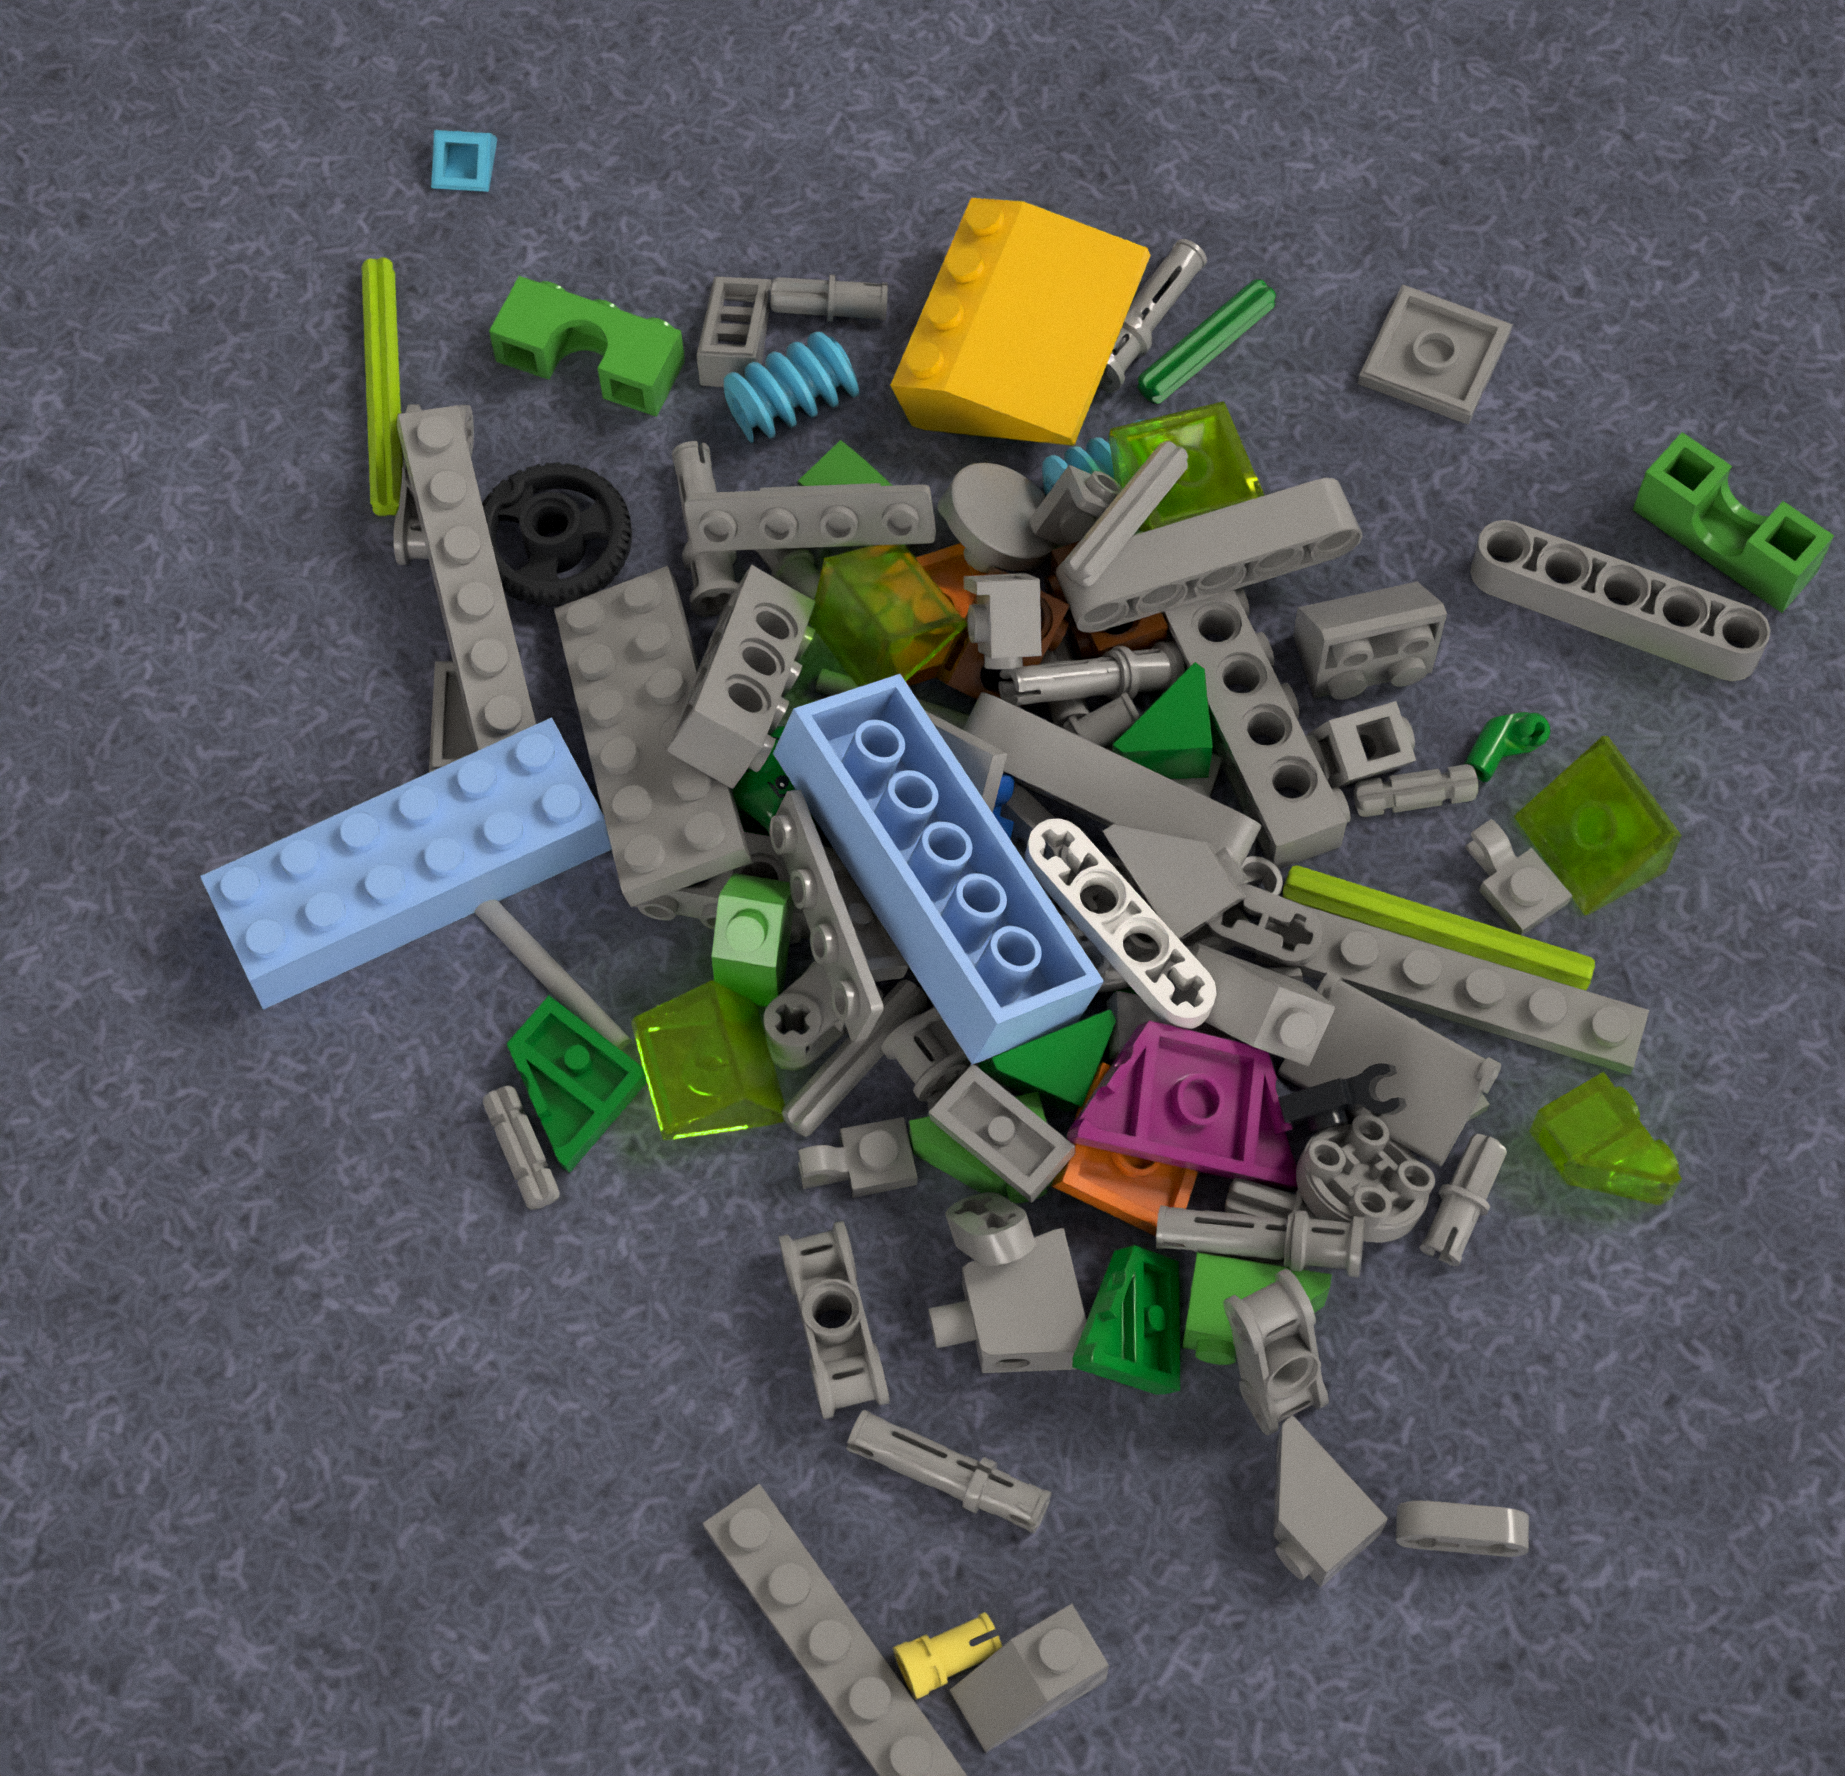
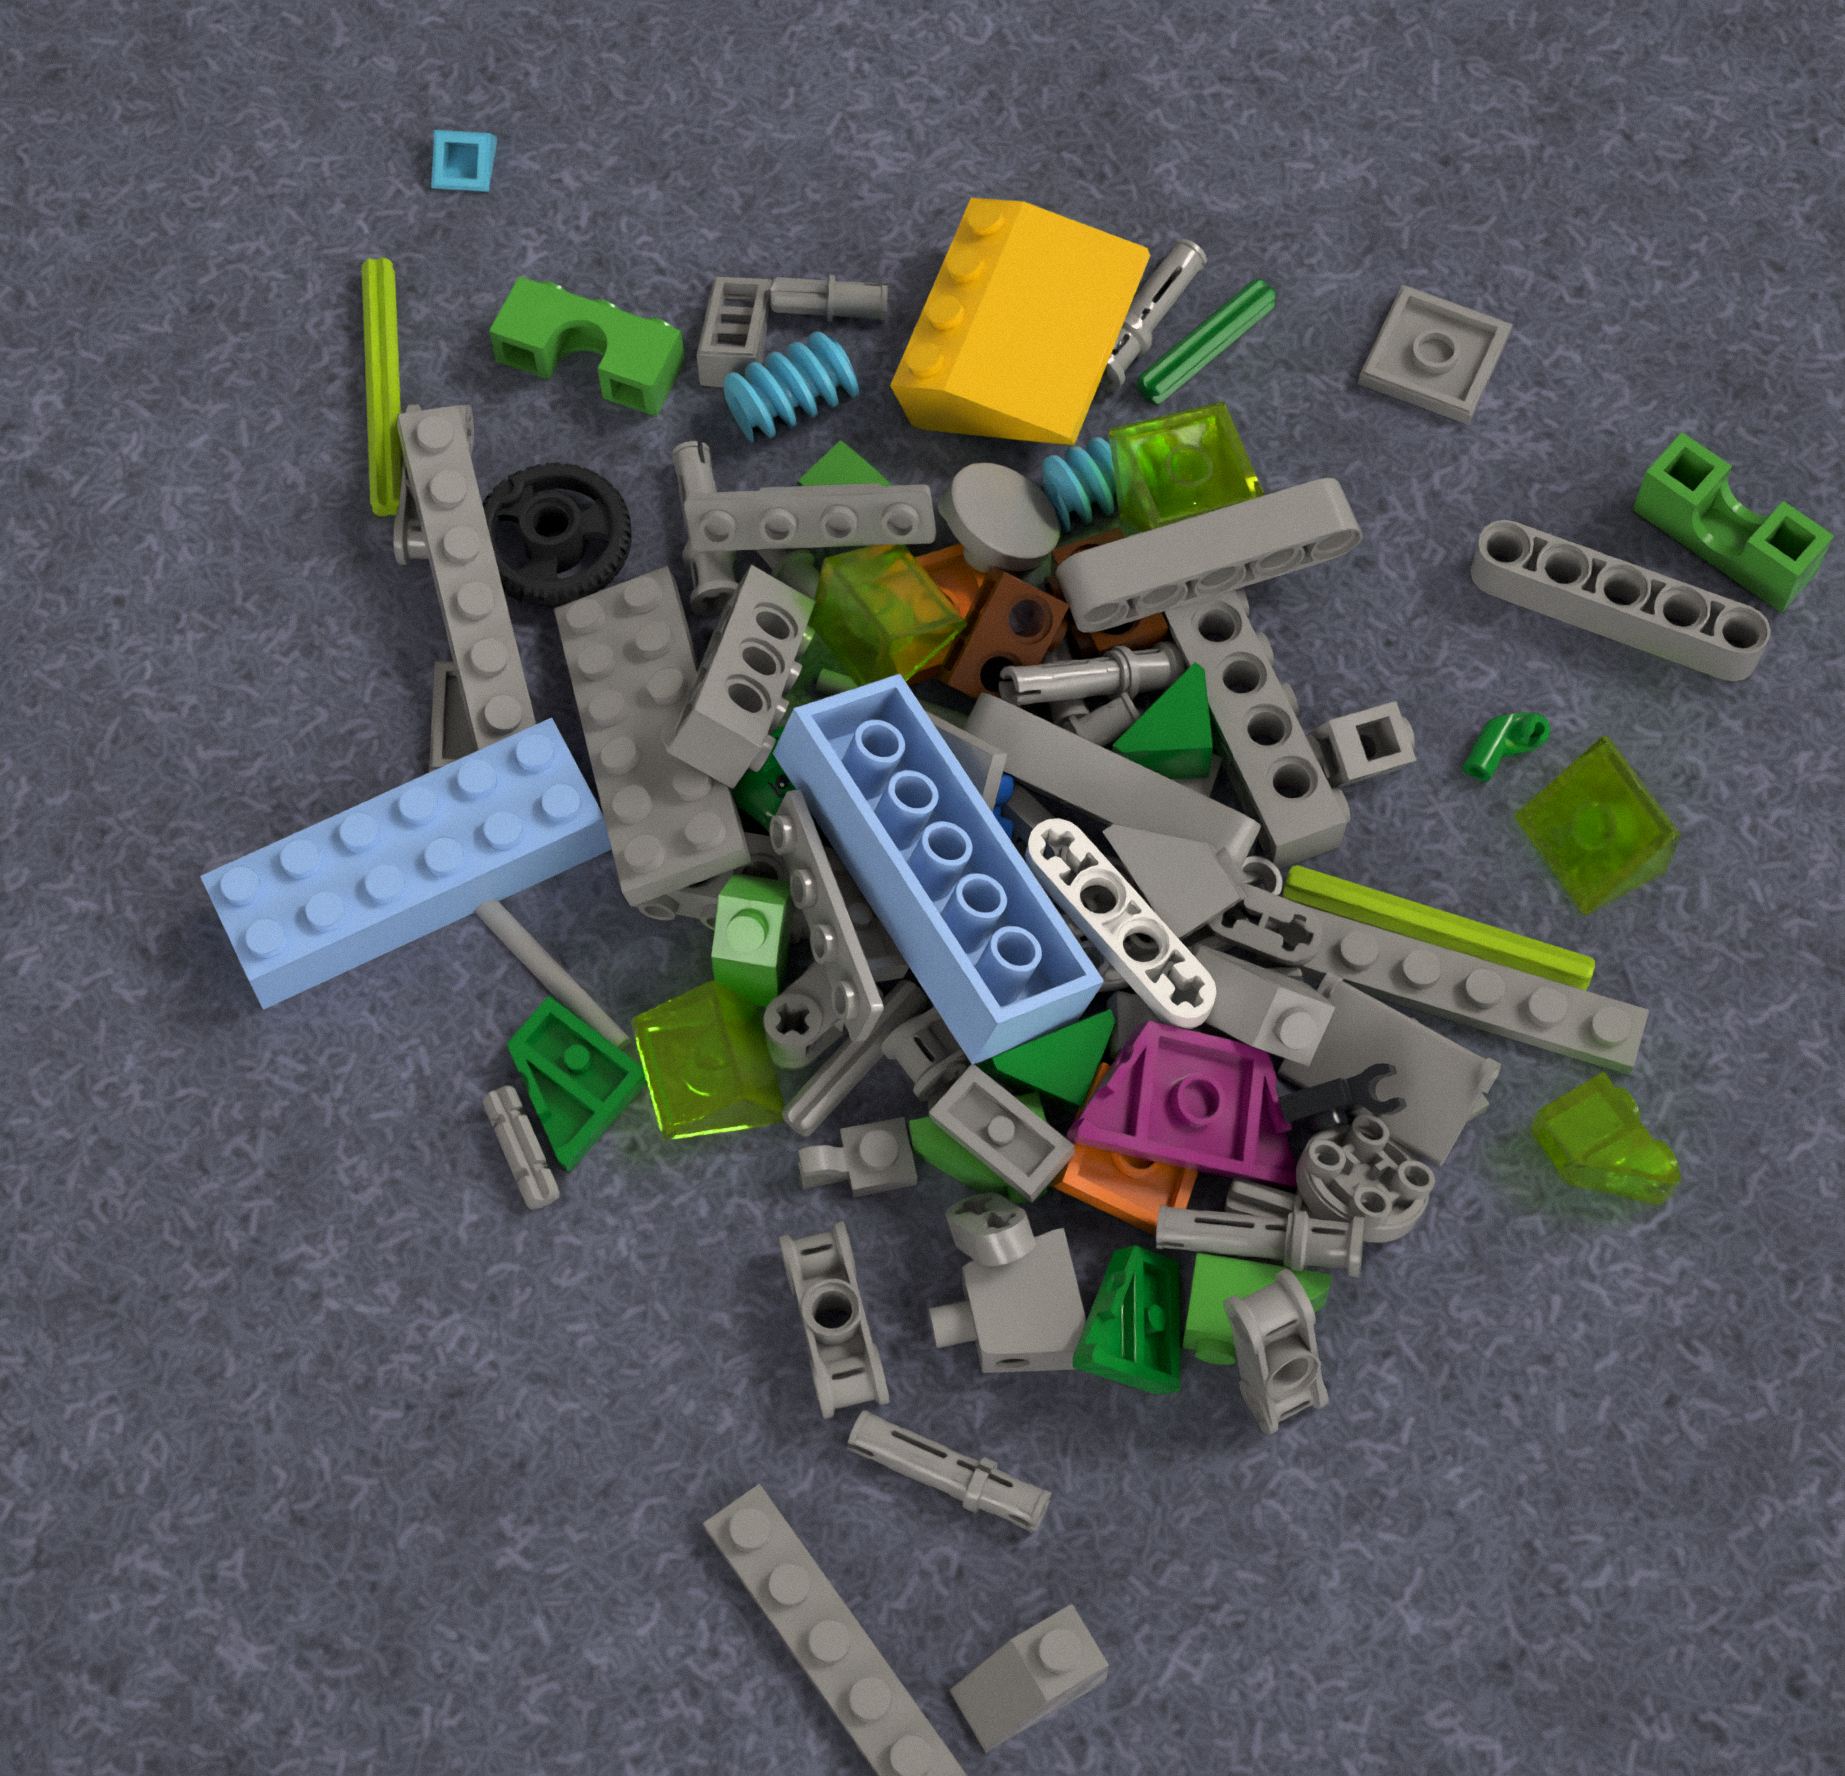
(930, 1661): light yellow pin -> none
(1005, 618): light grey brick -> none
(1073, 505): light grey bracket -> none
(1126, 514): light grey axle -> none
(1318, 1508): light grey slope -> none
(1369, 639): light grey slope -> none
(1415, 790): light grey axle -> none
(1462, 1528): light grey beam -> none
(1464, 1199): light grey axle -> none
(1520, 887): light grey plate -> none

